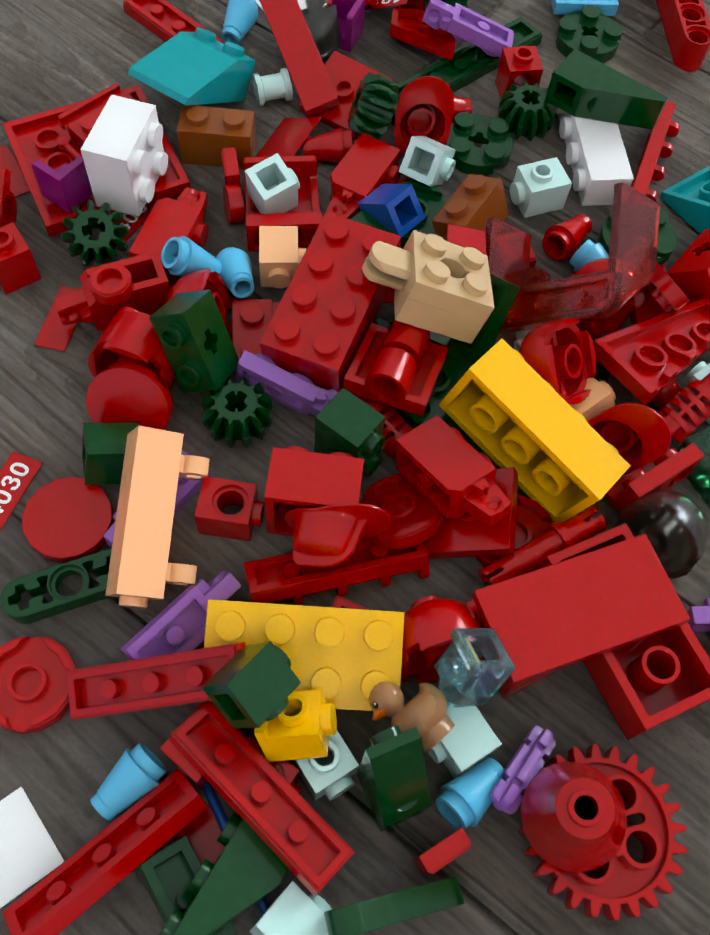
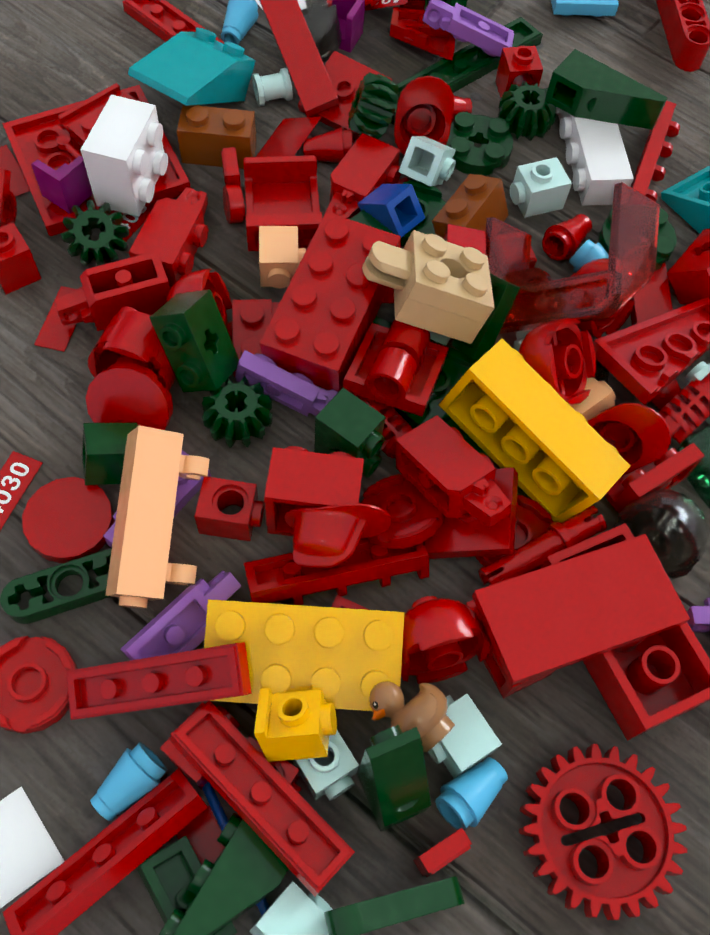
(111, 284): red tile -> none
(185, 256): medium azure cone -> none
(236, 271): medium azure cone -> none
(253, 685): dark green brick -> none
(272, 186): light aqua brick -> none
(465, 677): clear light blue brick -> none
(522, 769): medium lavender axle -> none
(558, 831): red cone -> none
(589, 33): dark green plate -> none
(666, 290): red plate -> none

